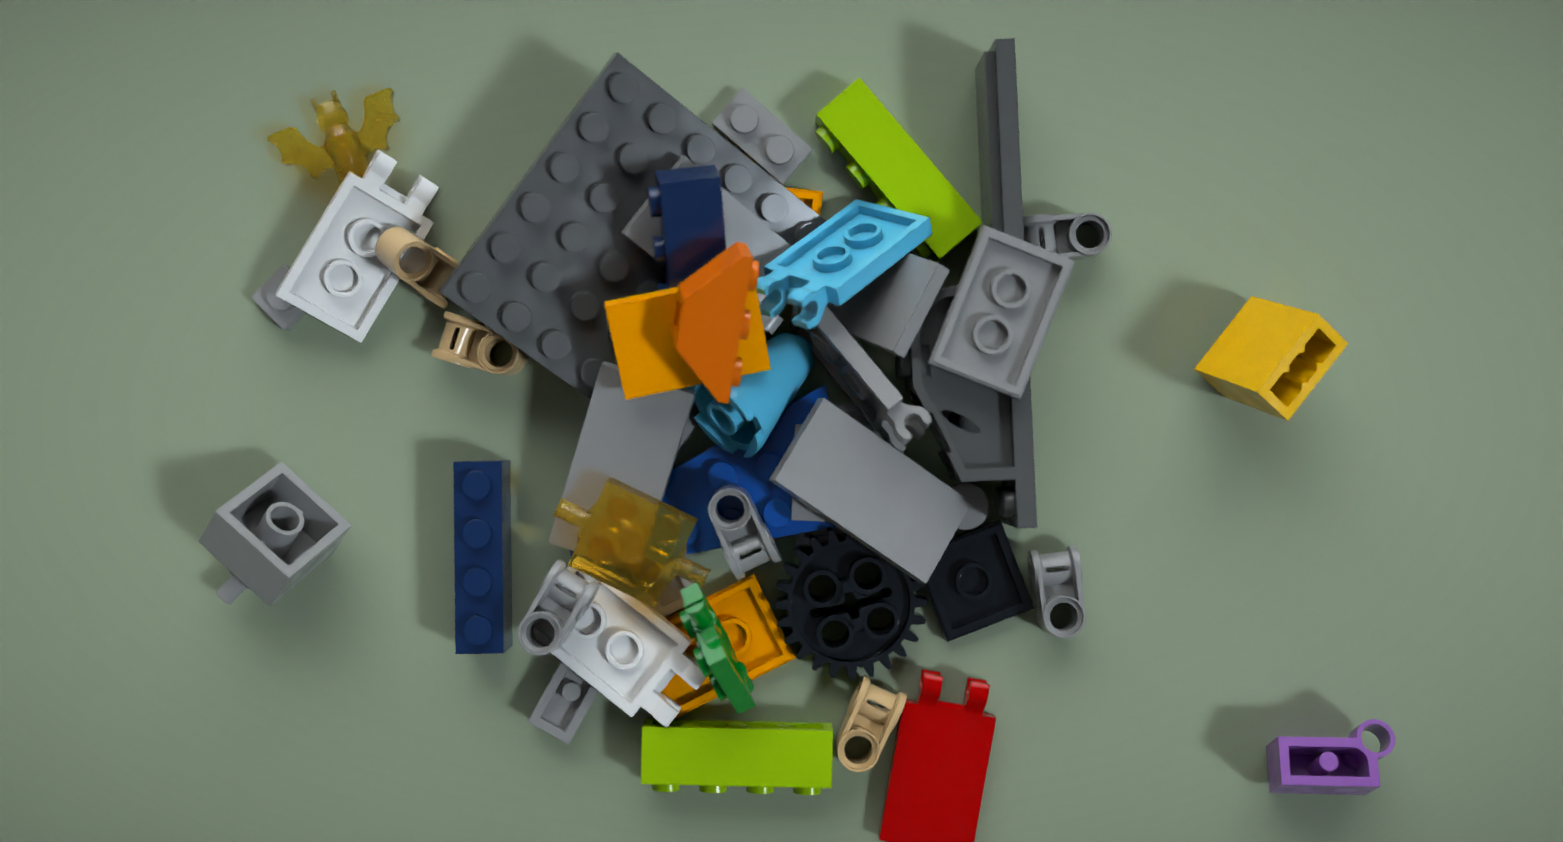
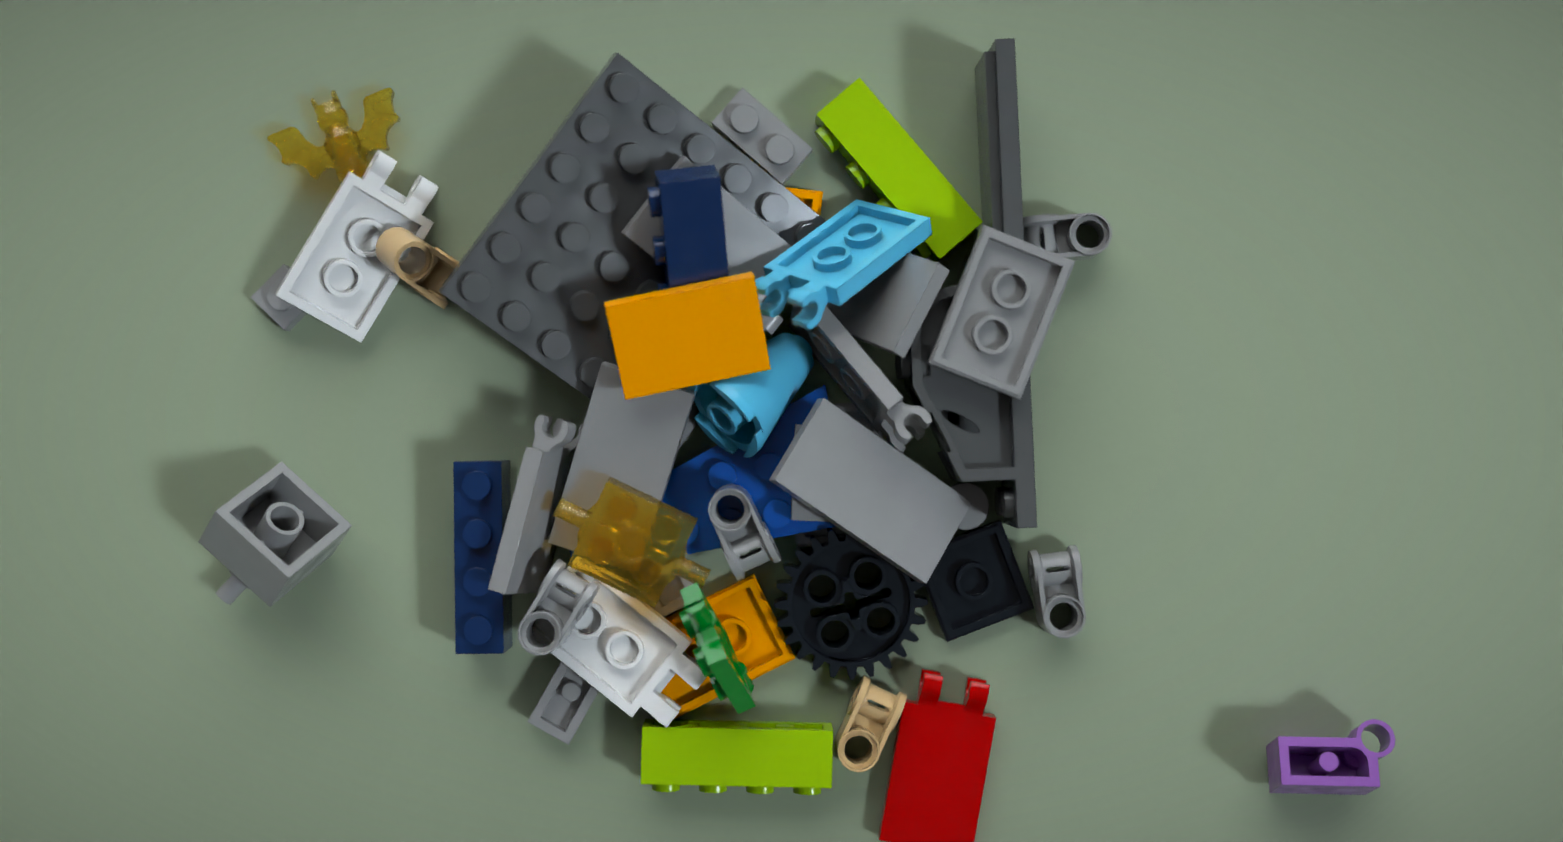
(472, 345): tan piece -> none
(524, 546): none -> light grey tile
(713, 318): orange slope -> none
(1271, 356): yellow brick -> none

